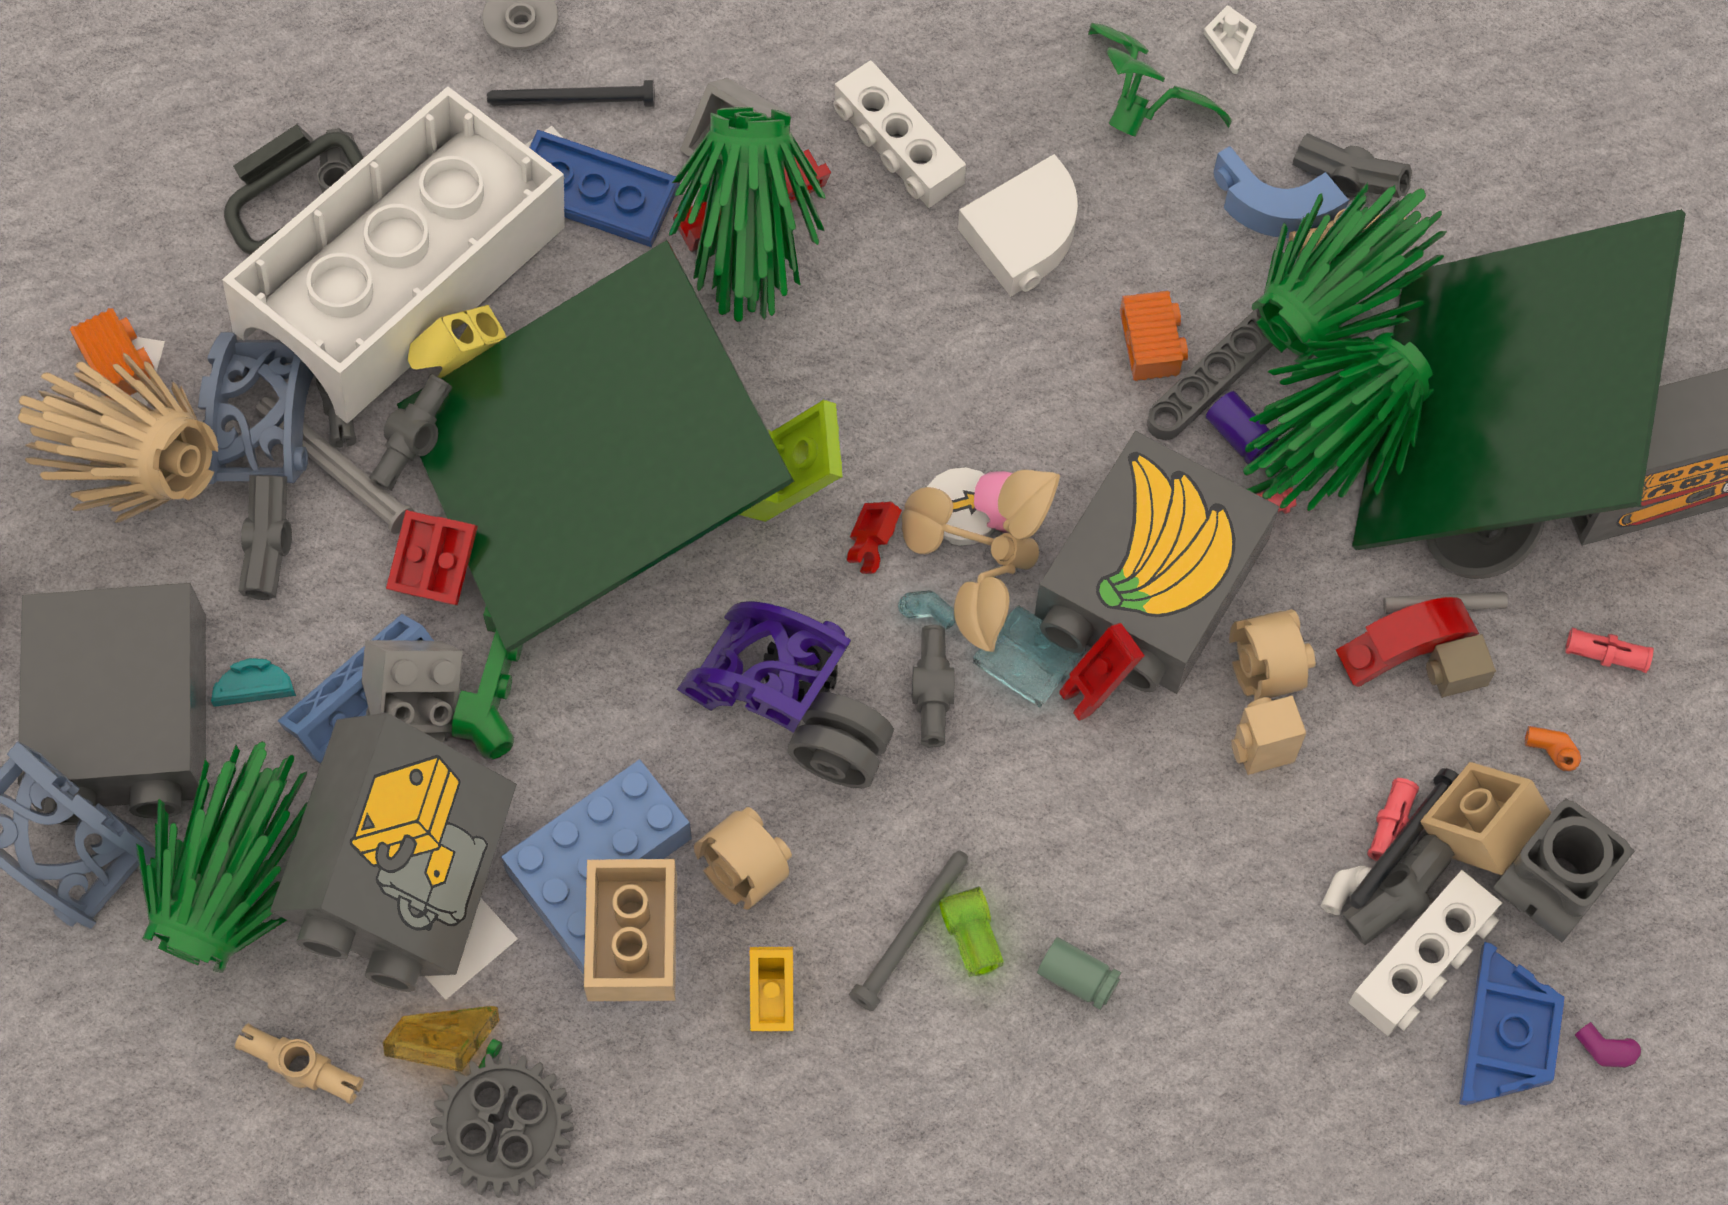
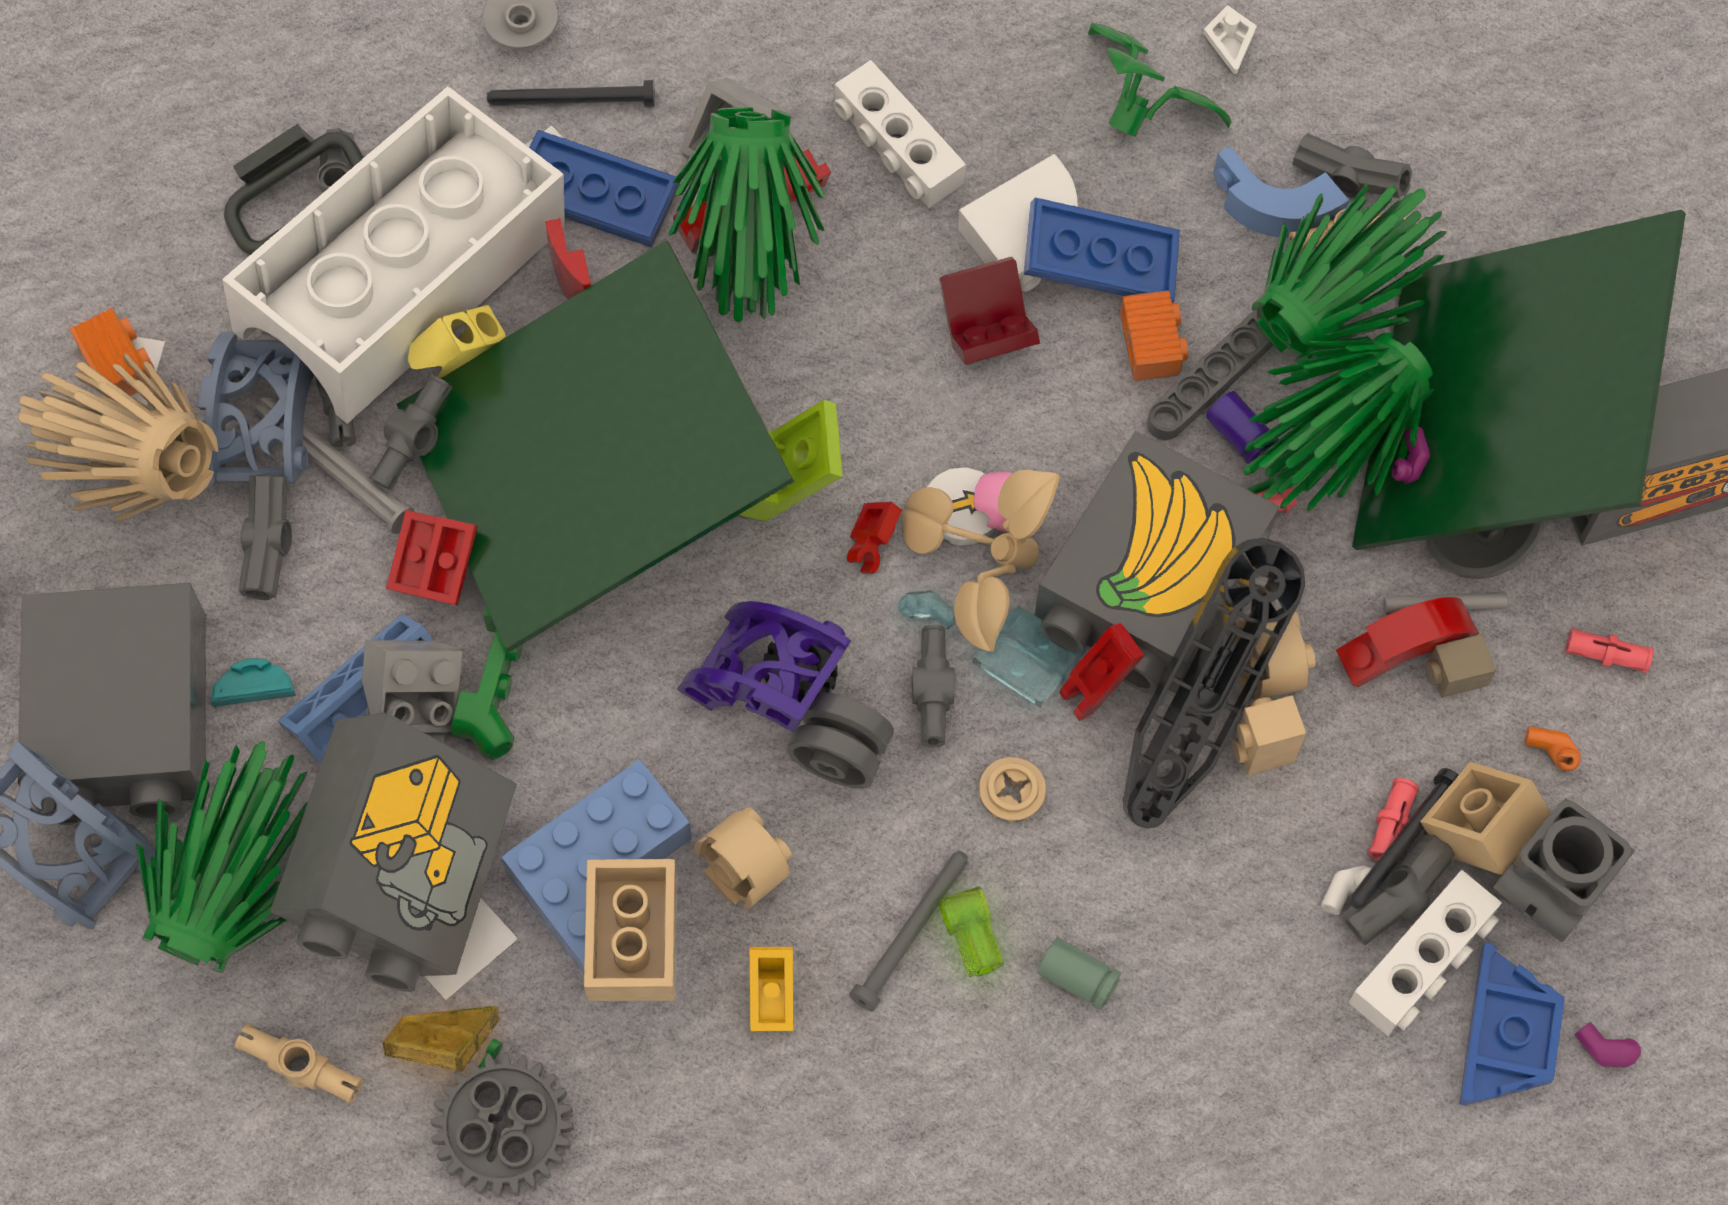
(568, 266): none -> red slope
(987, 311): none -> dark red bracket
(1017, 772): none -> tan gear
(1100, 250): none -> blue tile
(1196, 704): none -> black beam
(1411, 468): none -> magenta arm

